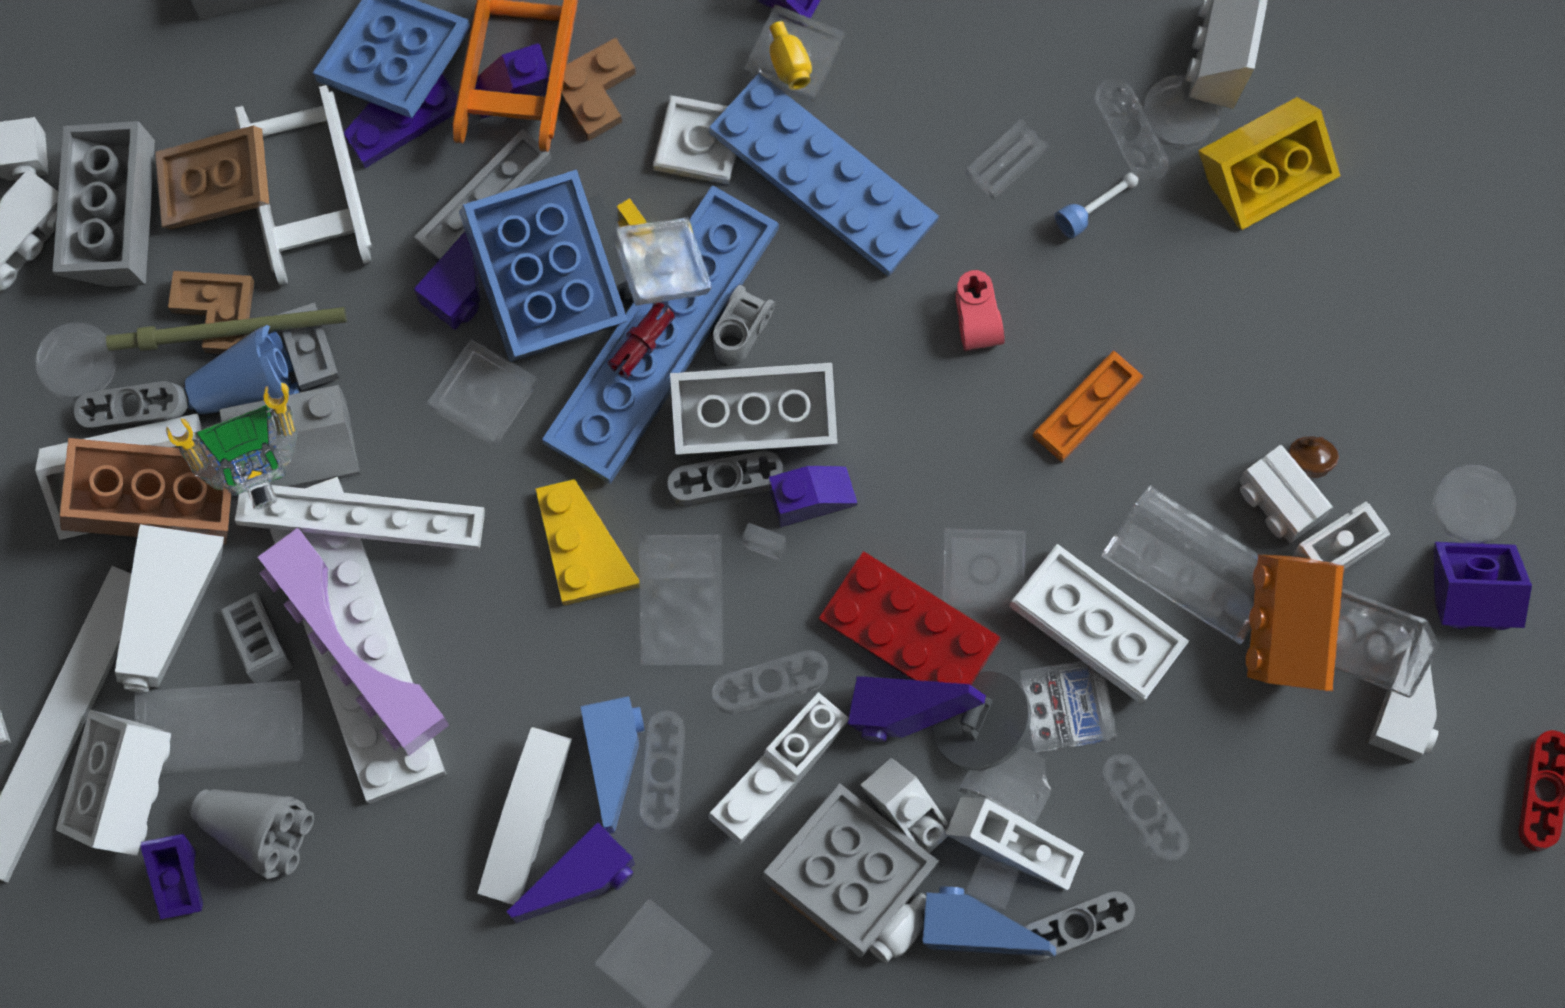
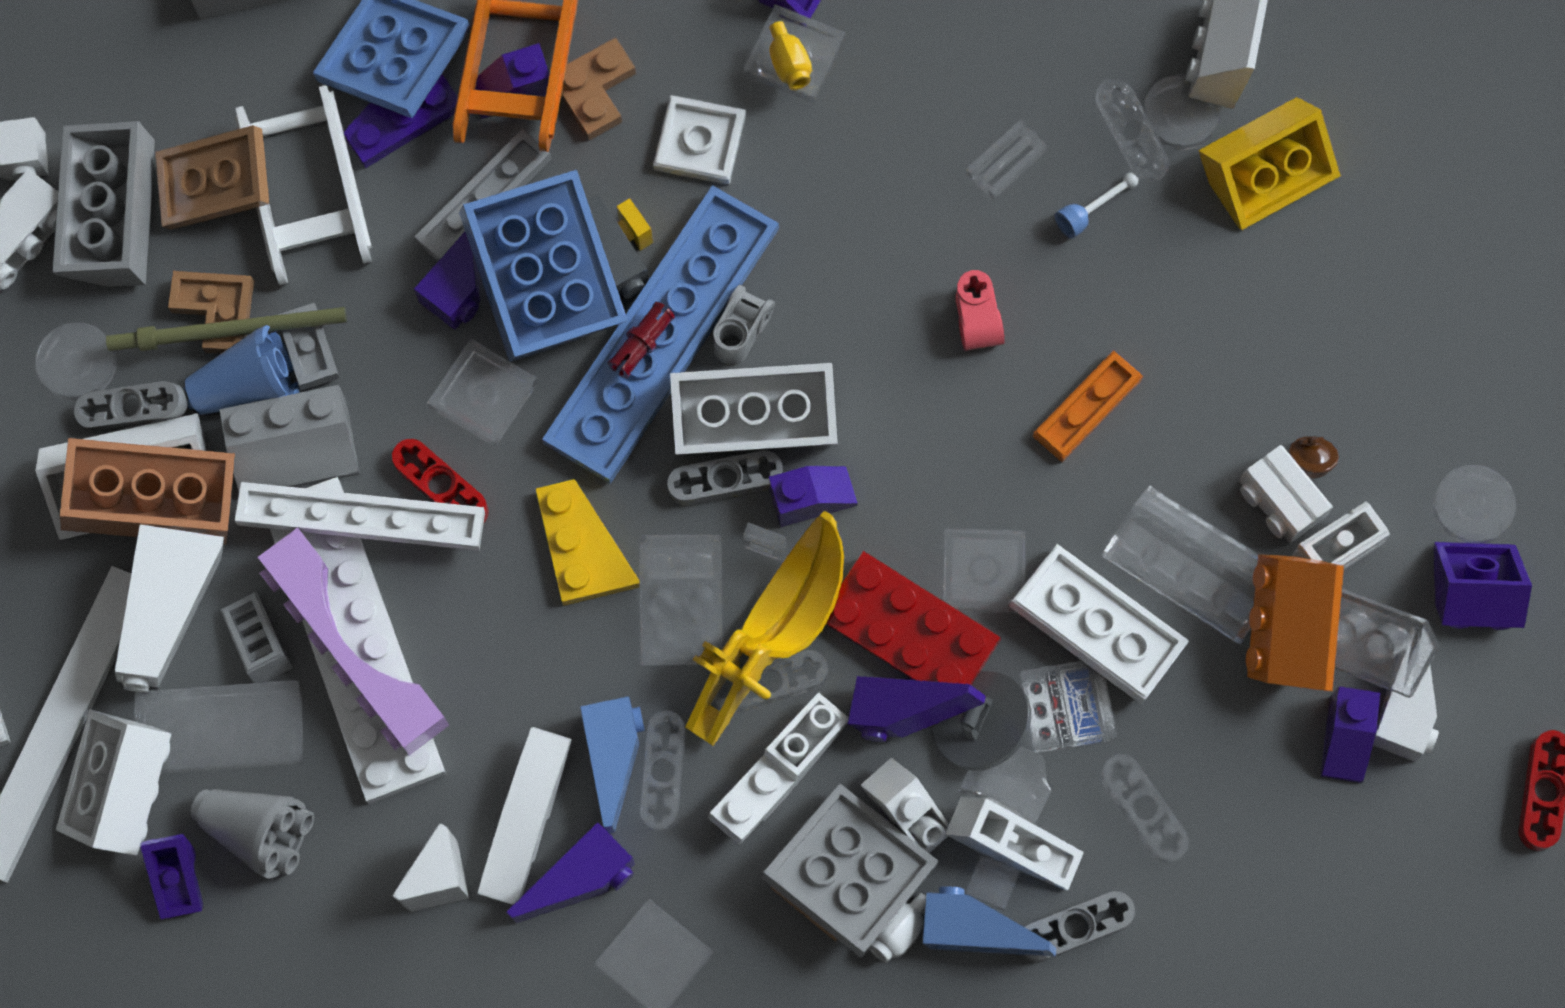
(243, 450): torso -> none
(426, 457): none -> red beam
(435, 876): none -> white slope
(661, 261): clear plate -> none
(779, 625): none -> yellow piece
(823, 174): medium blue plate -> none
(1349, 733): none -> dark purple slope

